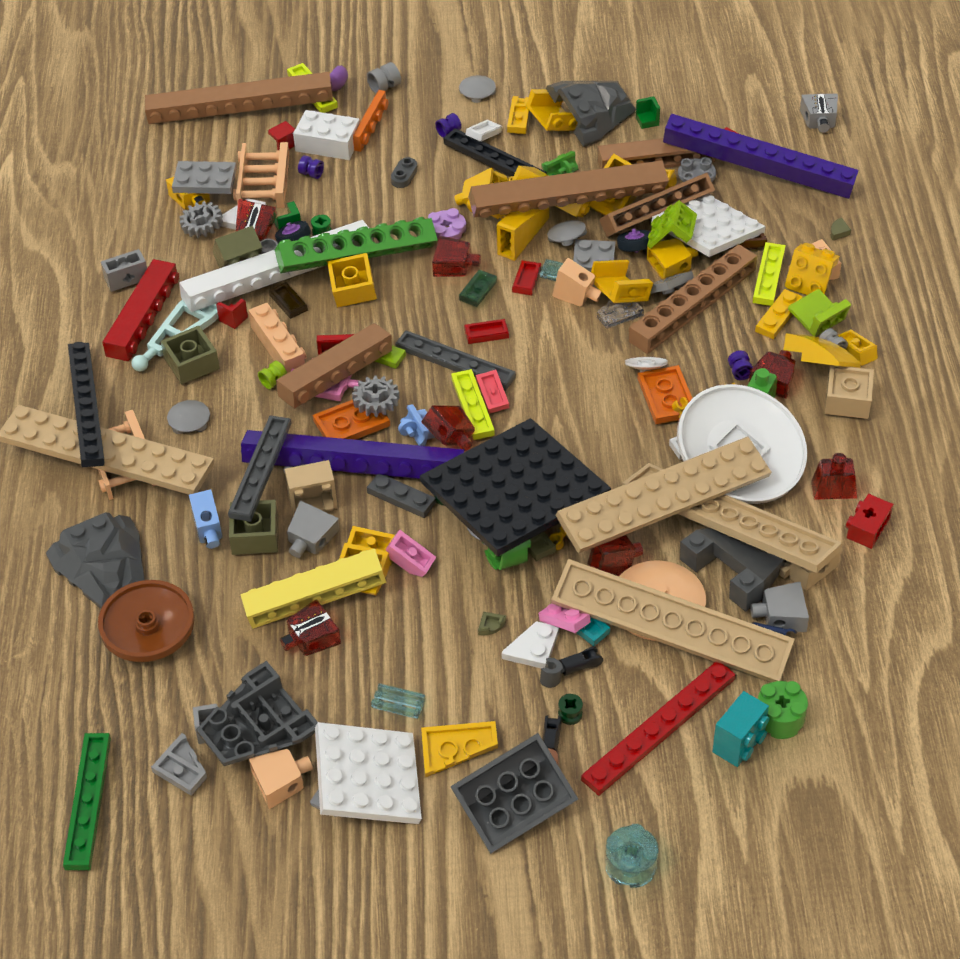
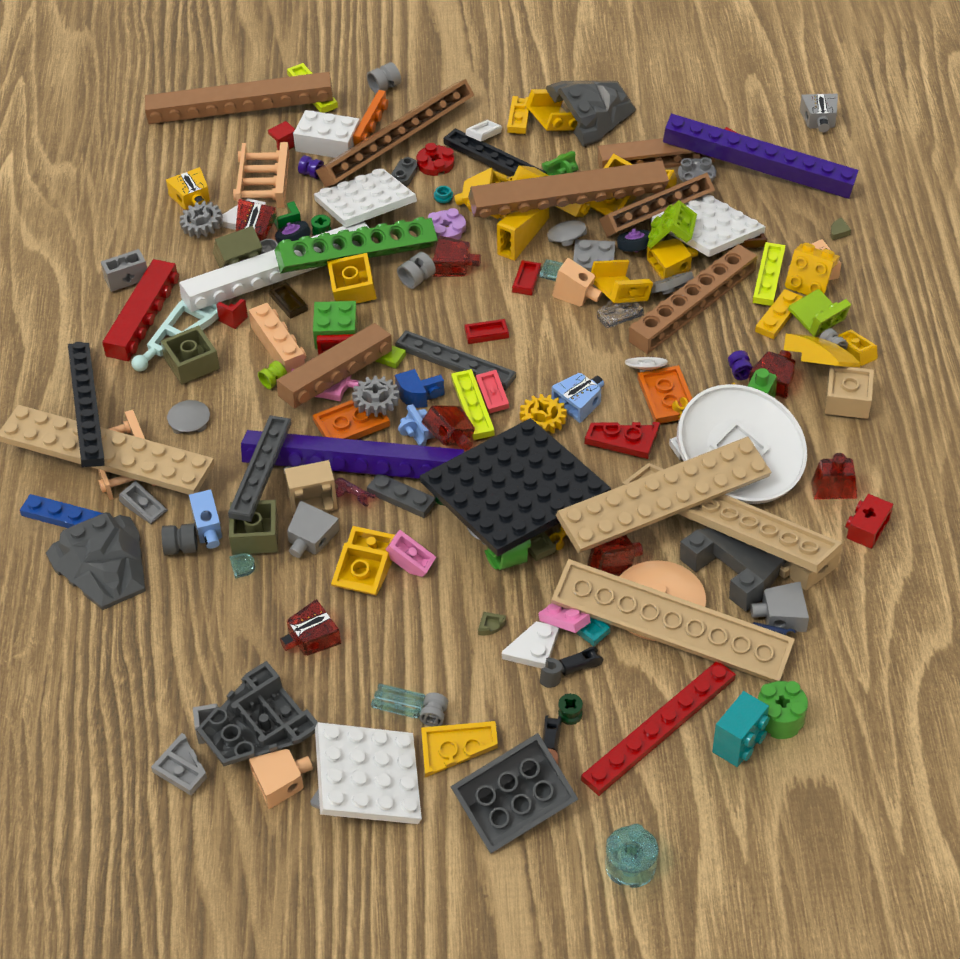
(55, 511): none -> blue plate
(87, 802): green plate -> none
(141, 502): none -> light grey slope
(146, 620): dark orange dish -> none
(179, 539): none -> dark grey wheel
(204, 177): light grey plate -> none
(242, 564): none -> clear light blue tile
(323, 583): light yellow brick -> none
(334, 318): none -> bright green brick
(338, 77): medium lavender hair -> none
(349, 487): none -> clear pink piece
(364, 197): none -> white plate
(394, 133): none -> medium nougat brick
(416, 270): none -> light grey wheel
(418, 391): none -> blue brick
(433, 709): none -> light grey wheel
(443, 159): none -> red plate
(443, 194): none -> teal plate
(446, 125): dark purple wheel -> none
(477, 87): light grey dish -> none
(478, 288): clear green plate -> none
(545, 412): none -> yellow gear
(579, 395): none -> light blue torso
(626, 439): none -> red wing
(647, 112): green panel -> none

